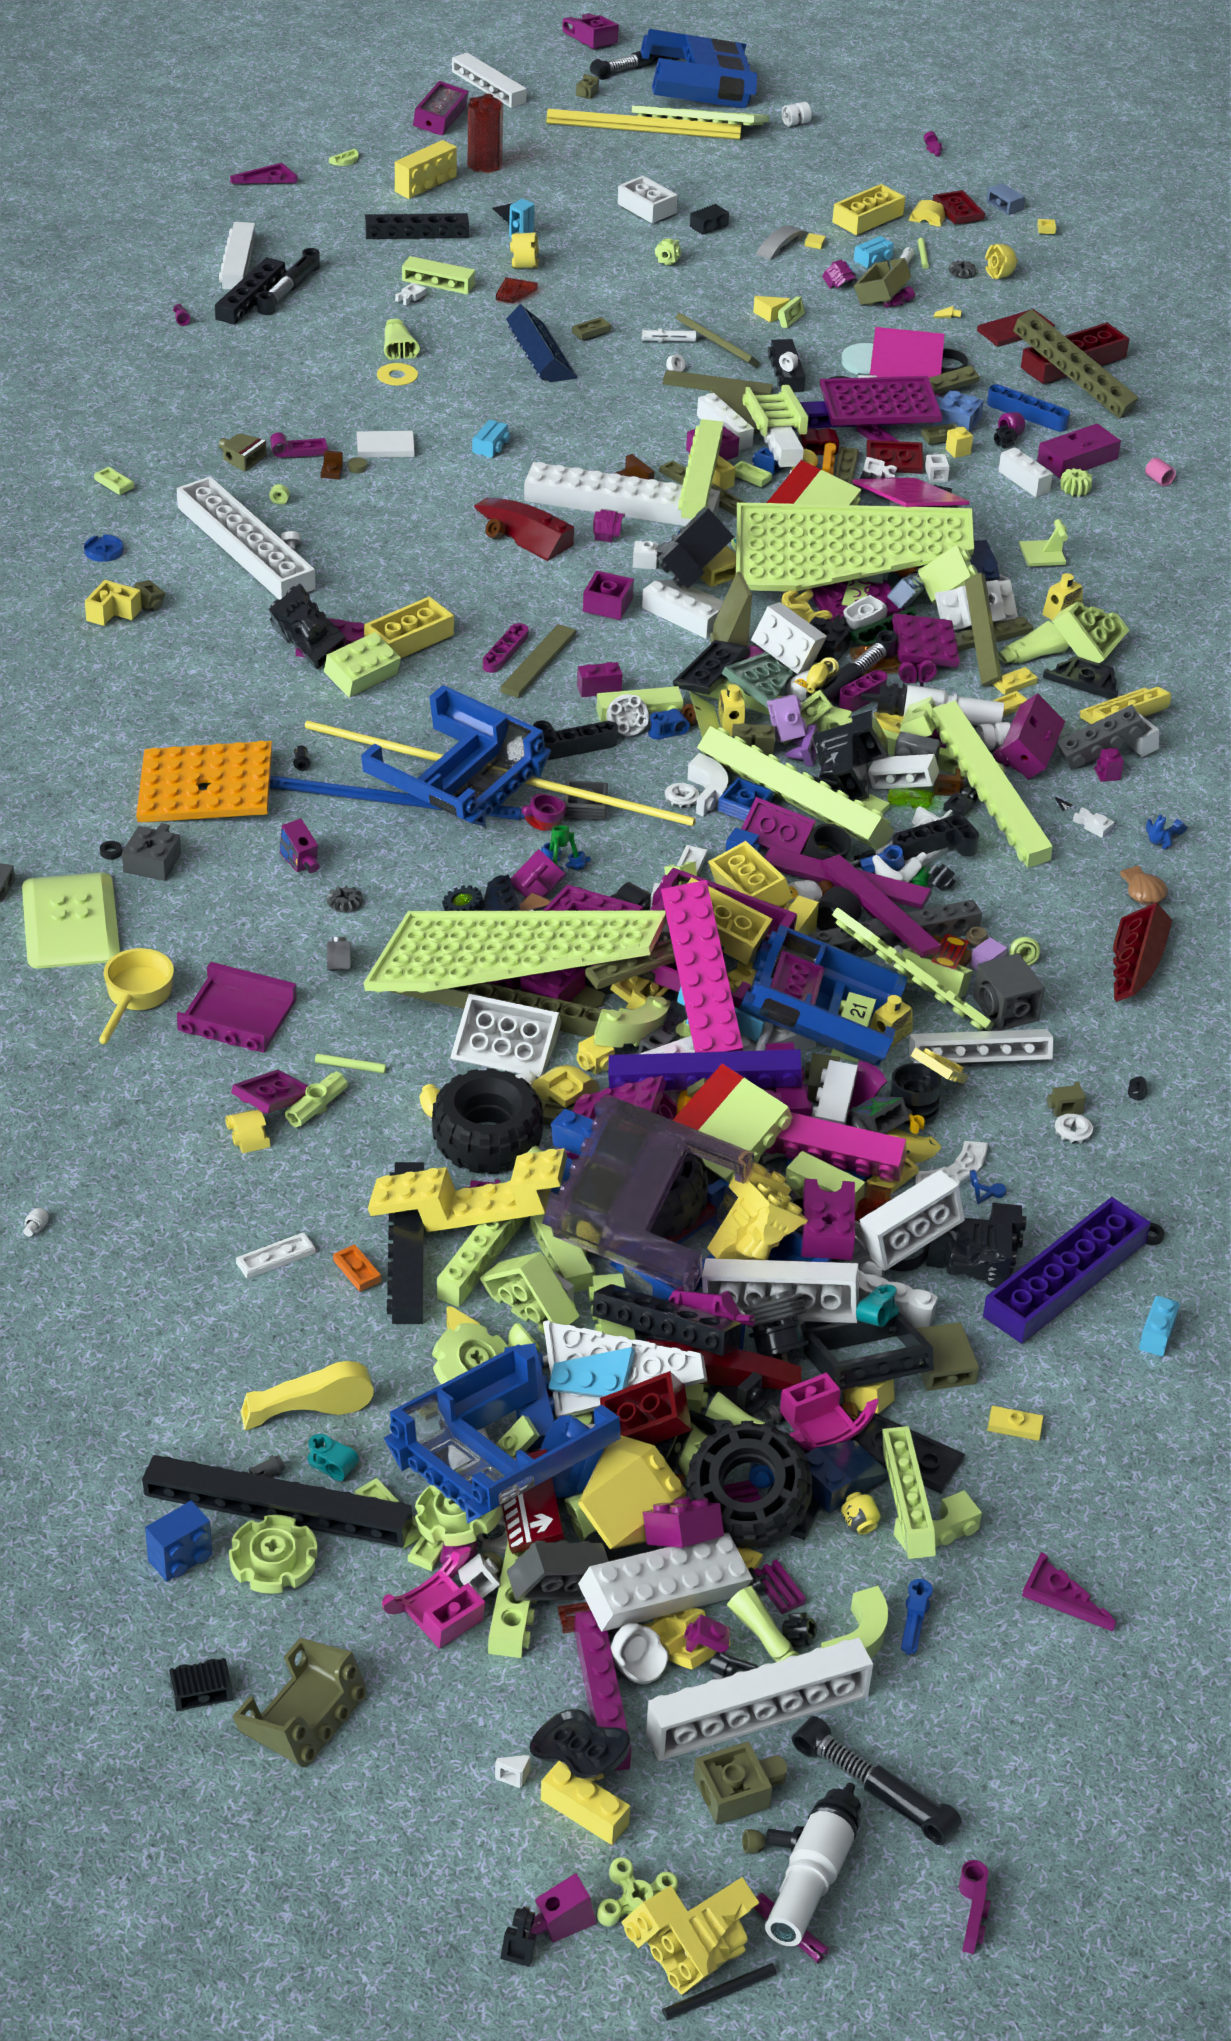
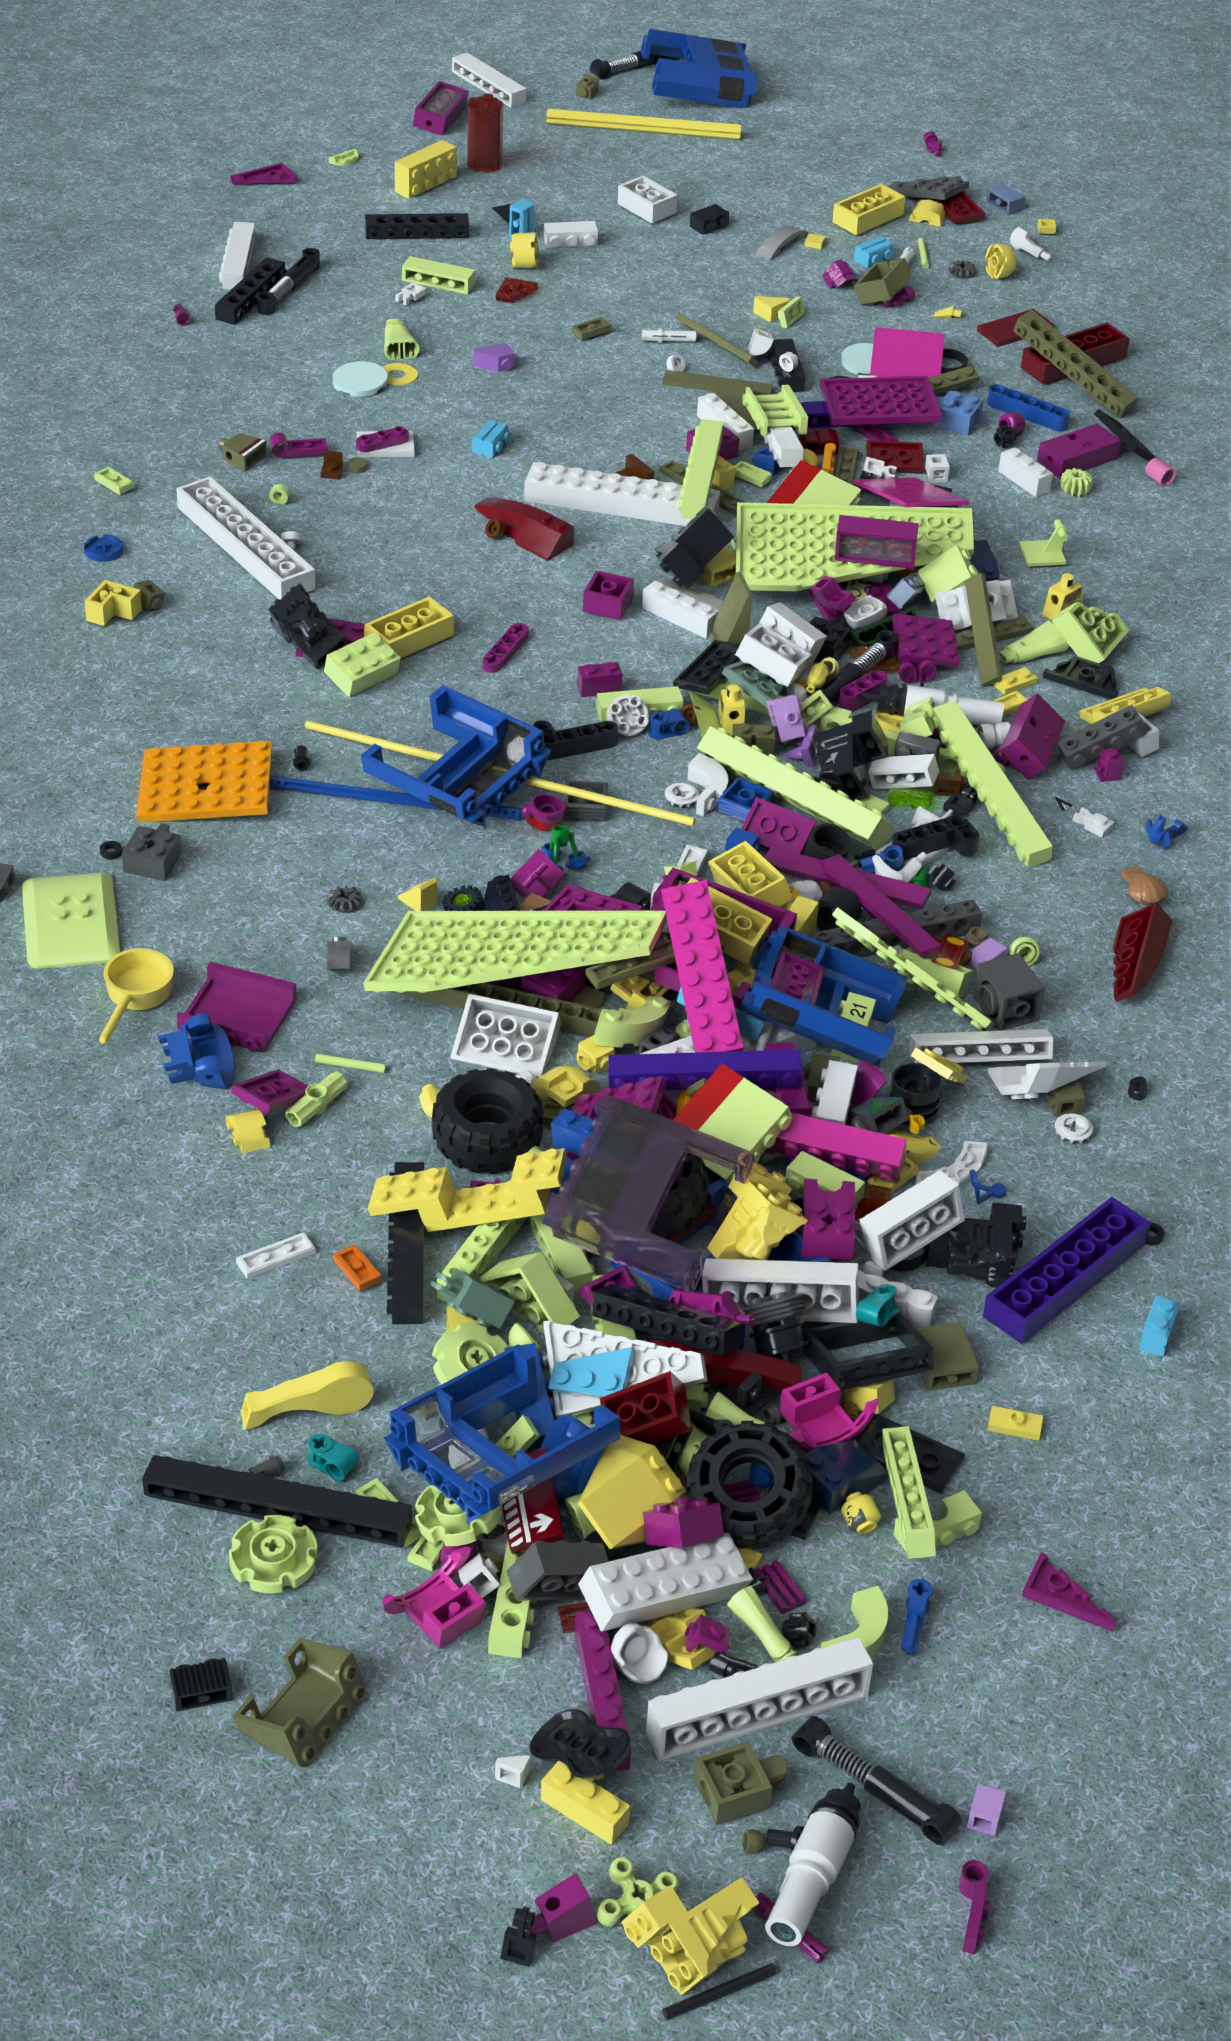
(36, 1218): white cylinder -> none
(179, 1541): blue brick -> none
(203, 1057): none -> blue piece
(299, 846): magenta torso -> none
(360, 378): none -> light aqua tile
(382, 439): none -> magenta plate
(421, 896): none -> light yellow slope
(474, 1298): none -> sand green brick
(494, 357): none -> medium lavender slope
(537, 661): olive tile -> none
(539, 346): dark blue slope -> none
(570, 234): none -> white brick
(592, 30): magenta brick -> none
(607, 524): magenta hair -> none
(618, 1277): none -> magenta slope
(645, 555): white brick -> none
(668, 246): yellowish green brick -> none
(702, 115): yellowish green wing -> none
(760, 342): none -> white brick
(773, 654): none -> white brick
(796, 113): white wheel -> none
(801, 607): light yellow hair -> none
(831, 595): none -> magenta brick
(876, 541): none -> brick
(895, 1015): light yellow torso -> none
(932, 188): none -> dark grey wing
(937, 433): olive plate -> none
(959, 442): light yellow brick -> none
(986, 1809): none -> lavender brick
(1022, 239): none -> white animal
(1029, 1080): none -> white wedge
(1124, 435): none -> black tile

